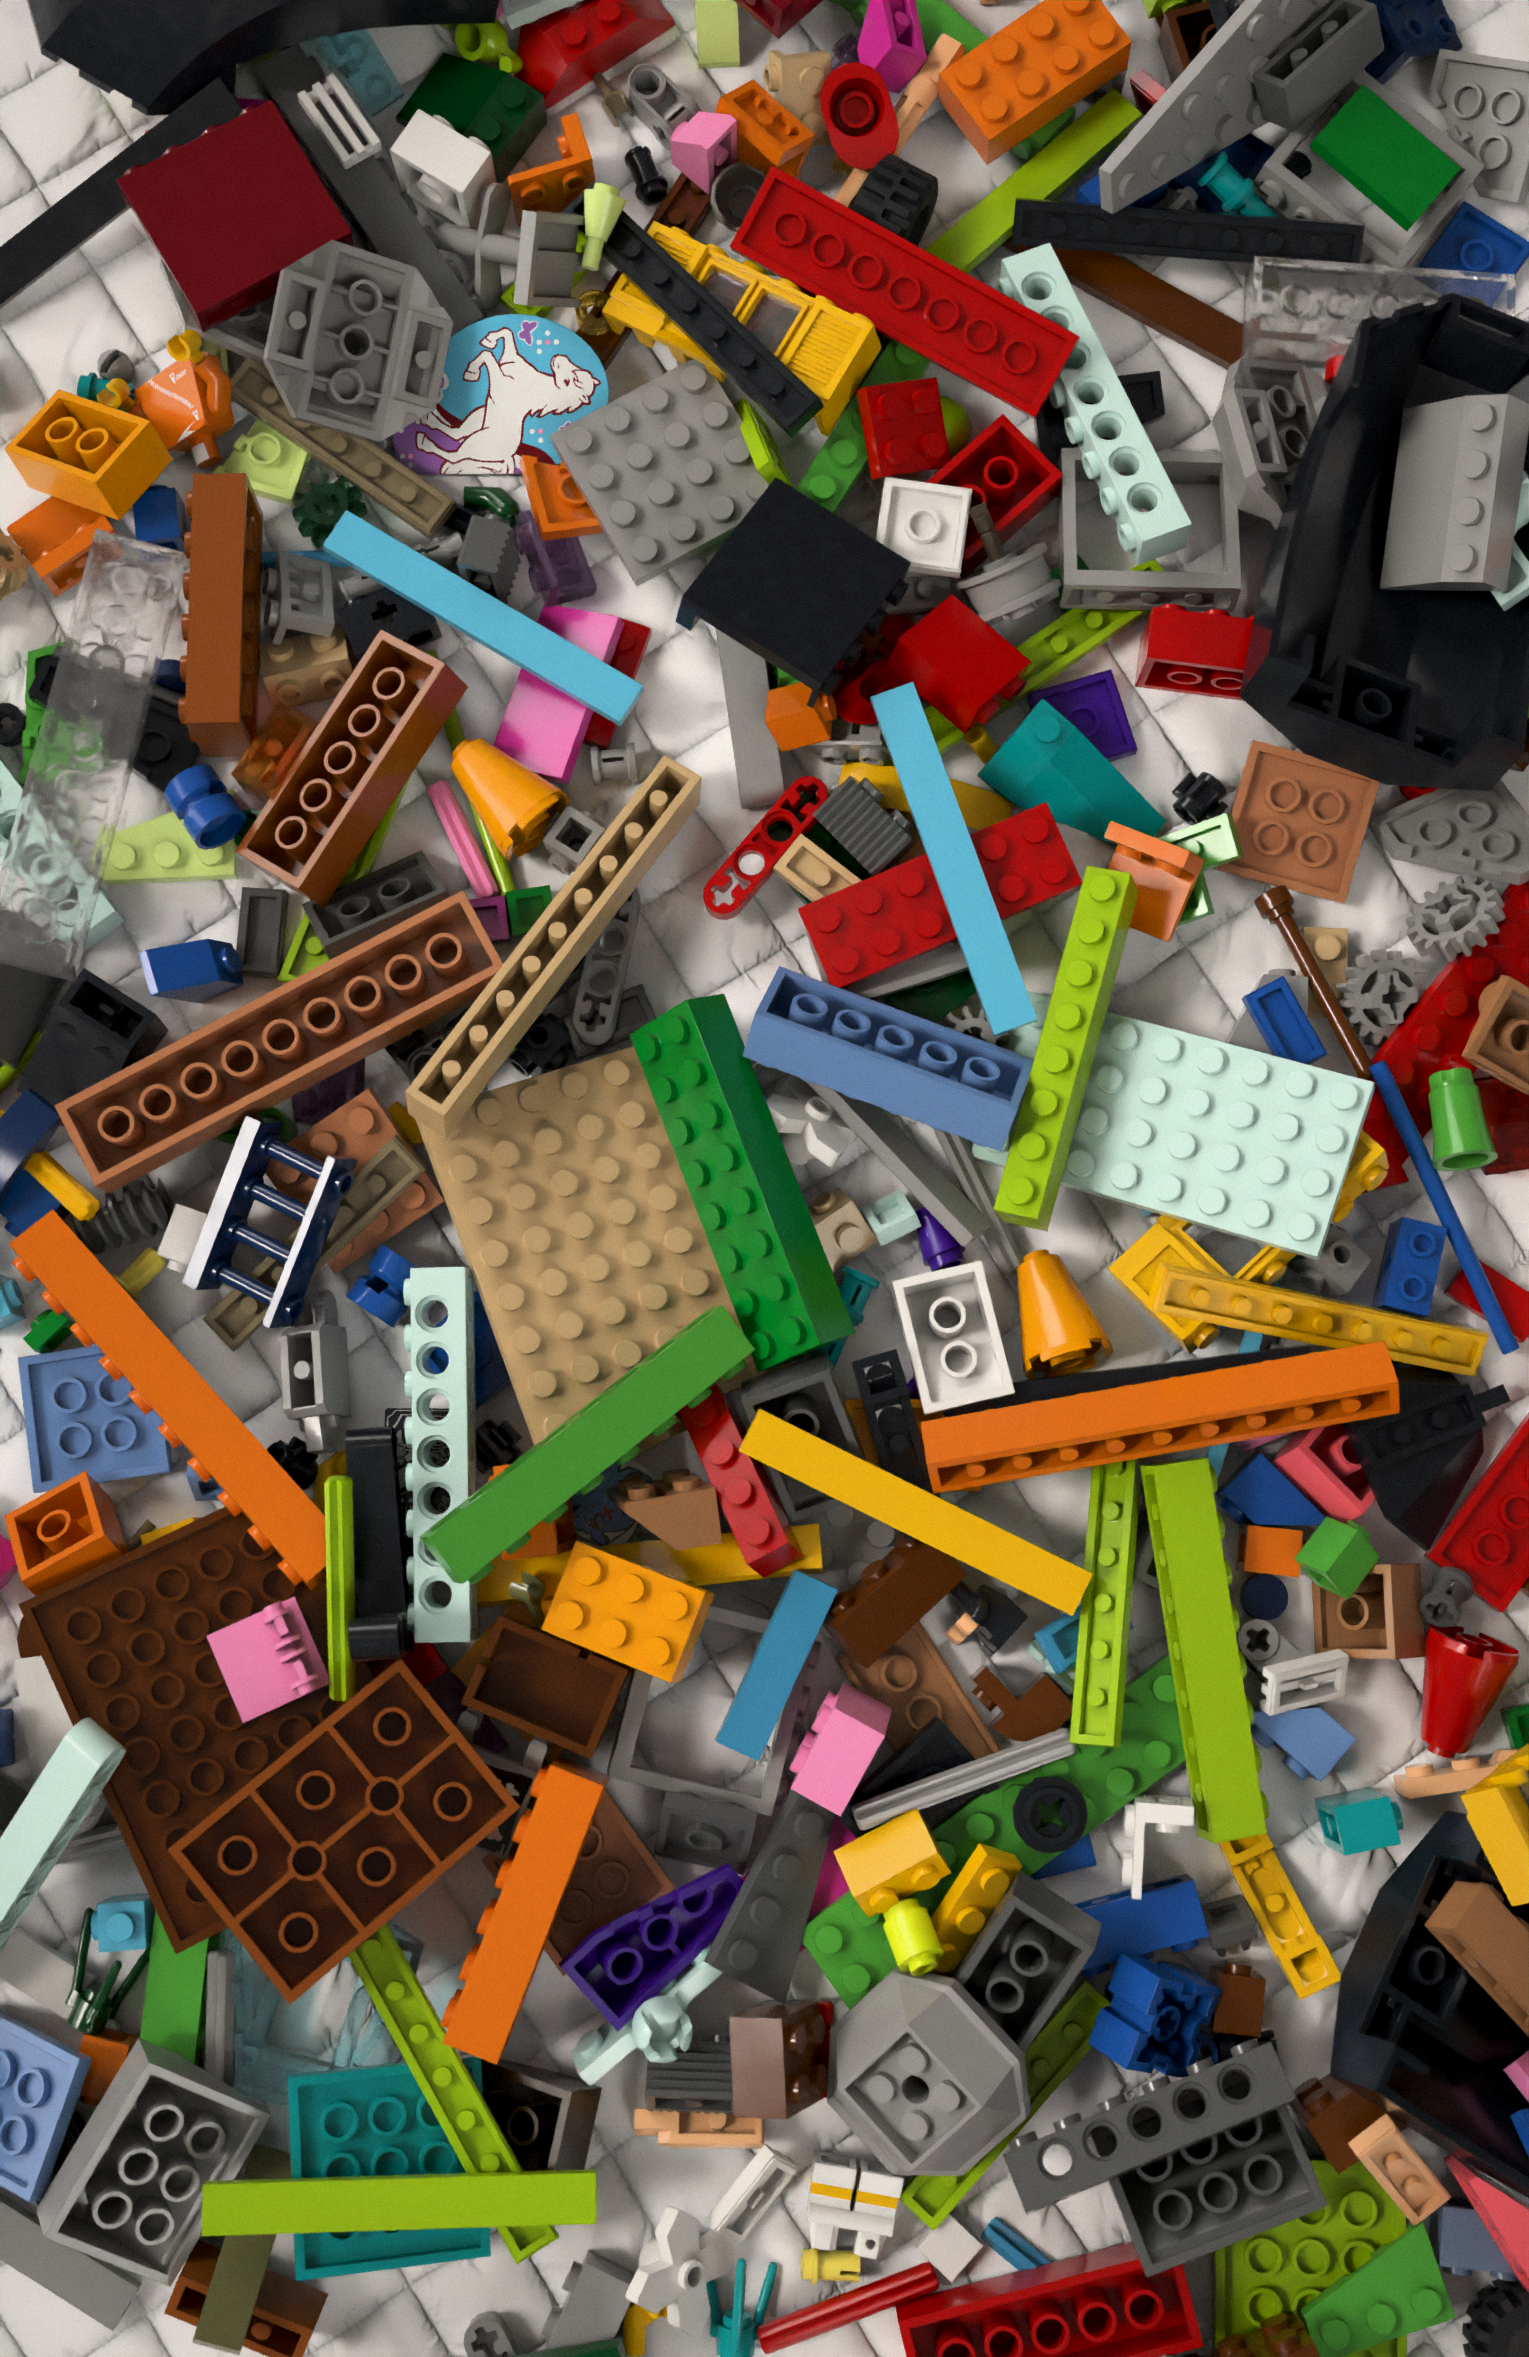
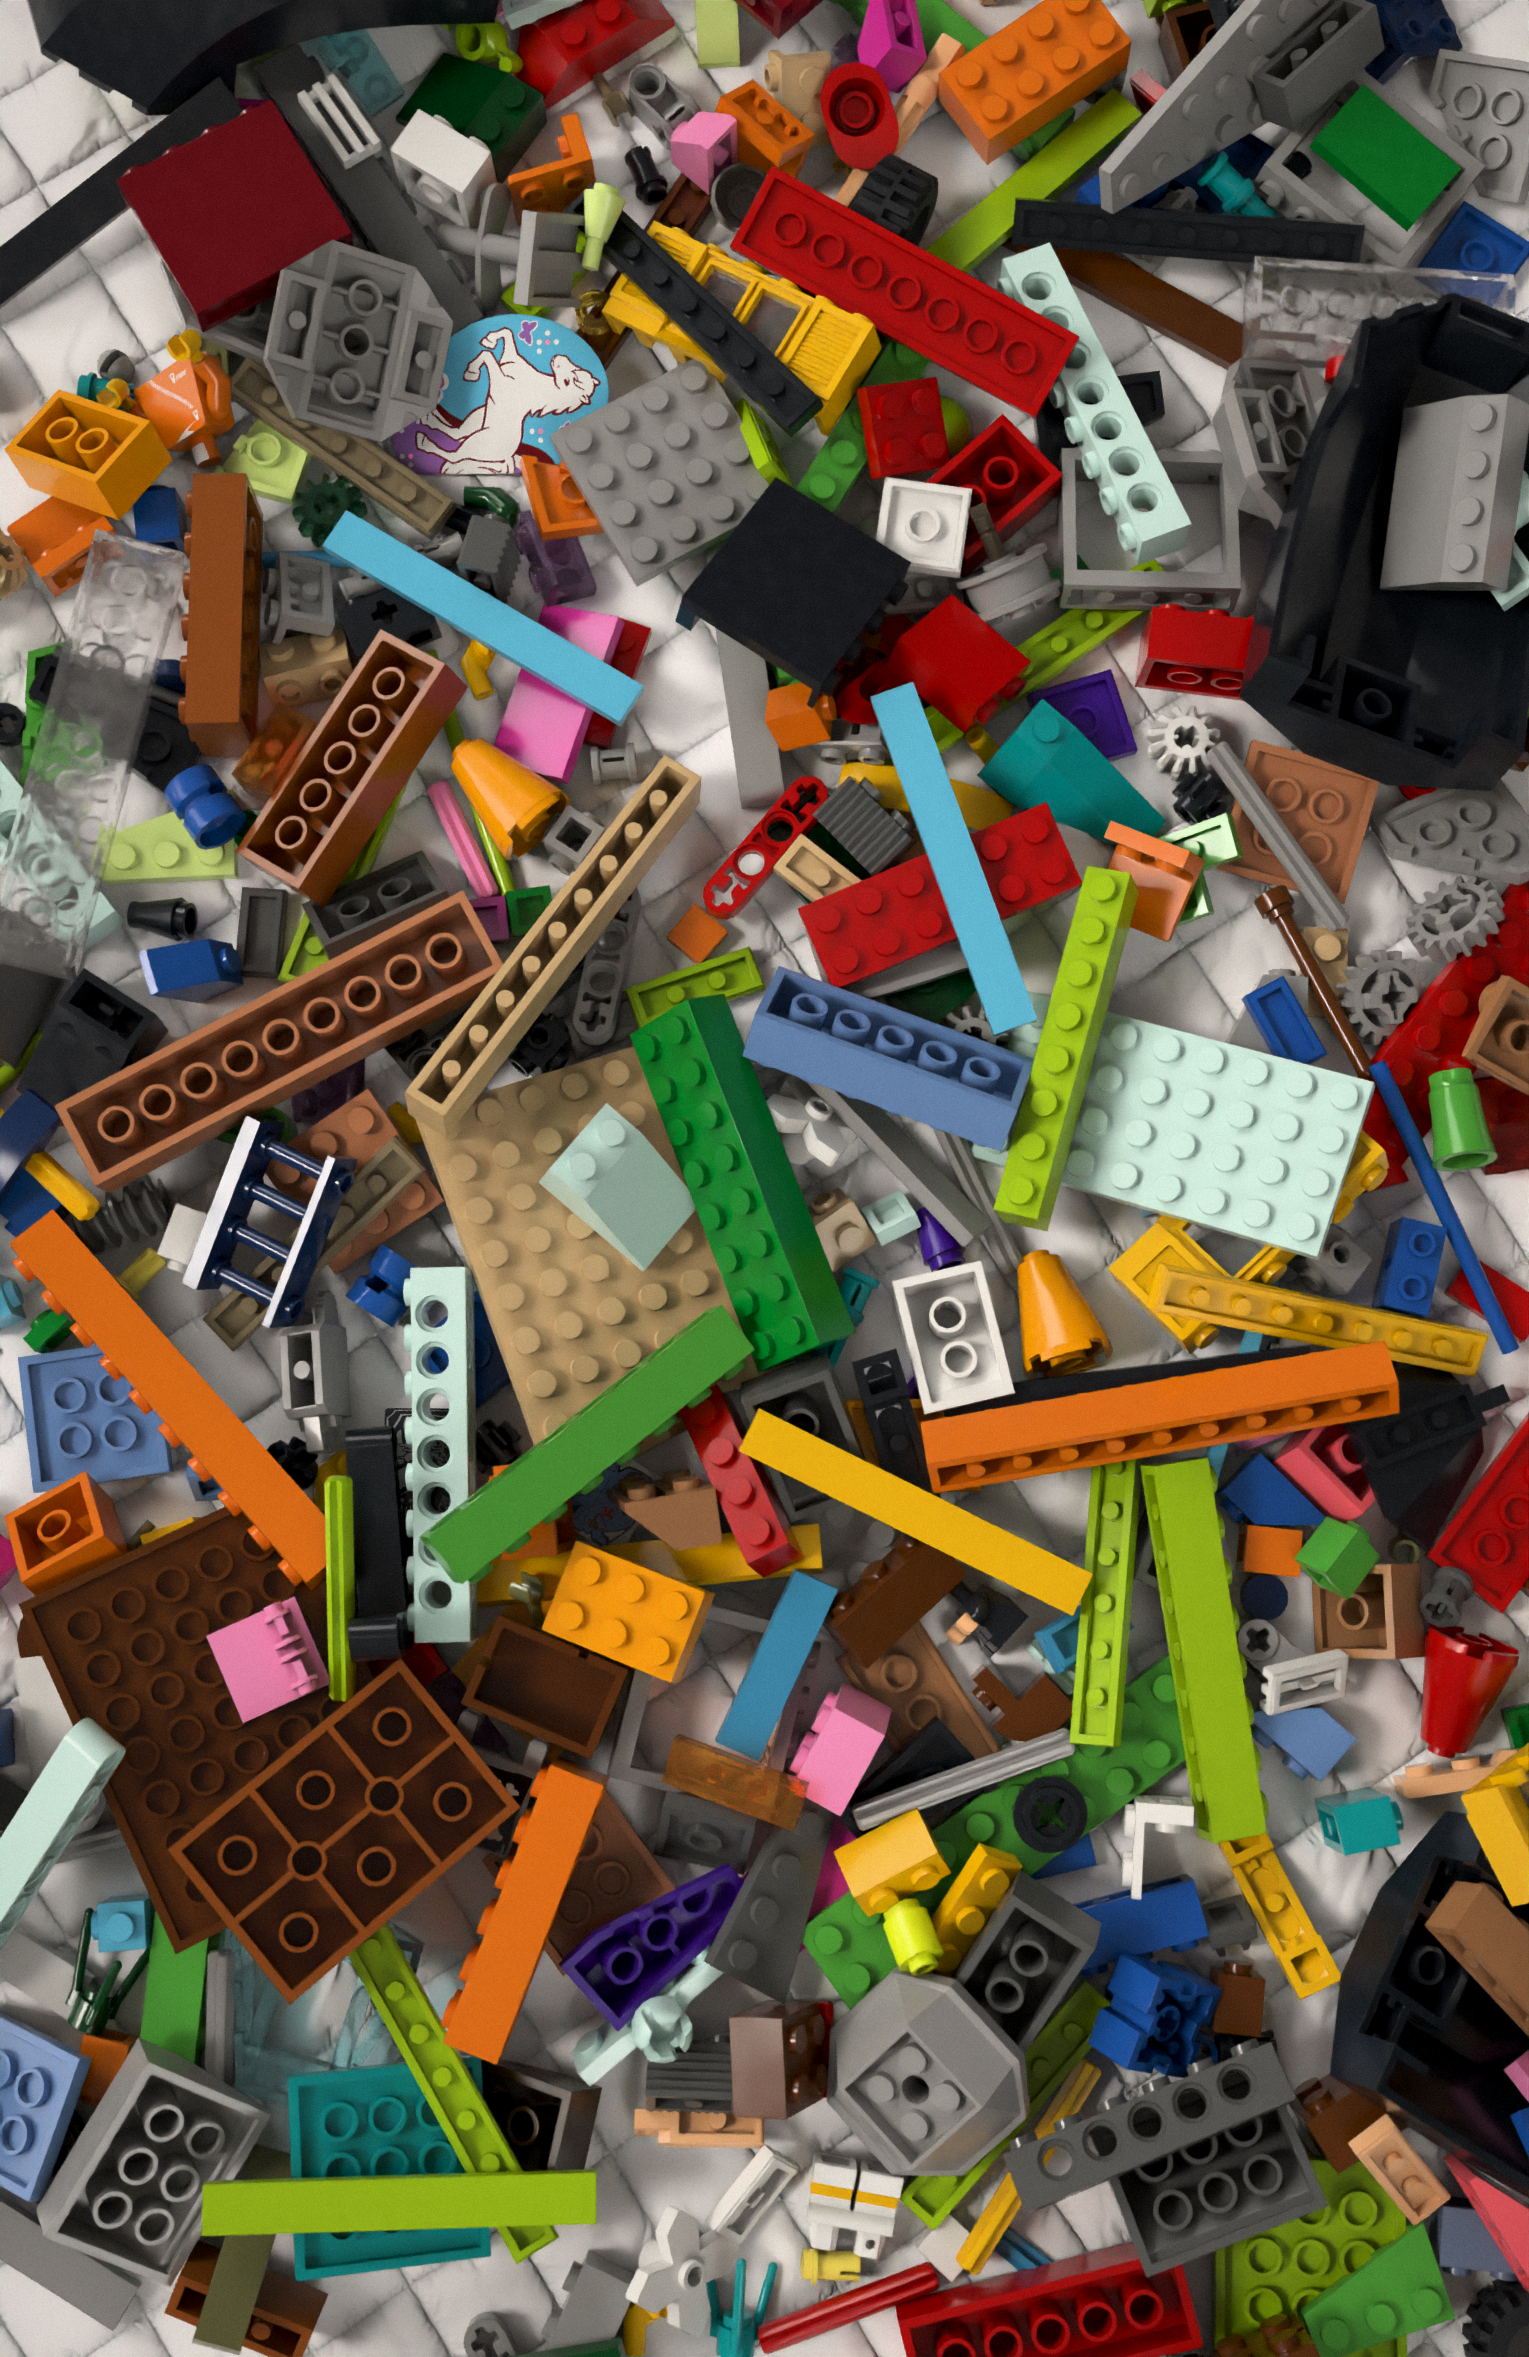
(165, 917): none -> black cone
(475, 667): none -> yellow arm
(620, 1187): none -> light aqua slope
(697, 935): none -> orange tile
(729, 974): none -> lime tile
(735, 1782): none -> clear orange tile
(1006, 2201): none -> yellow axle
(1178, 728): none -> white gear
(1277, 836): none -> light grey axle
(1399, 1540): none -> olive hand

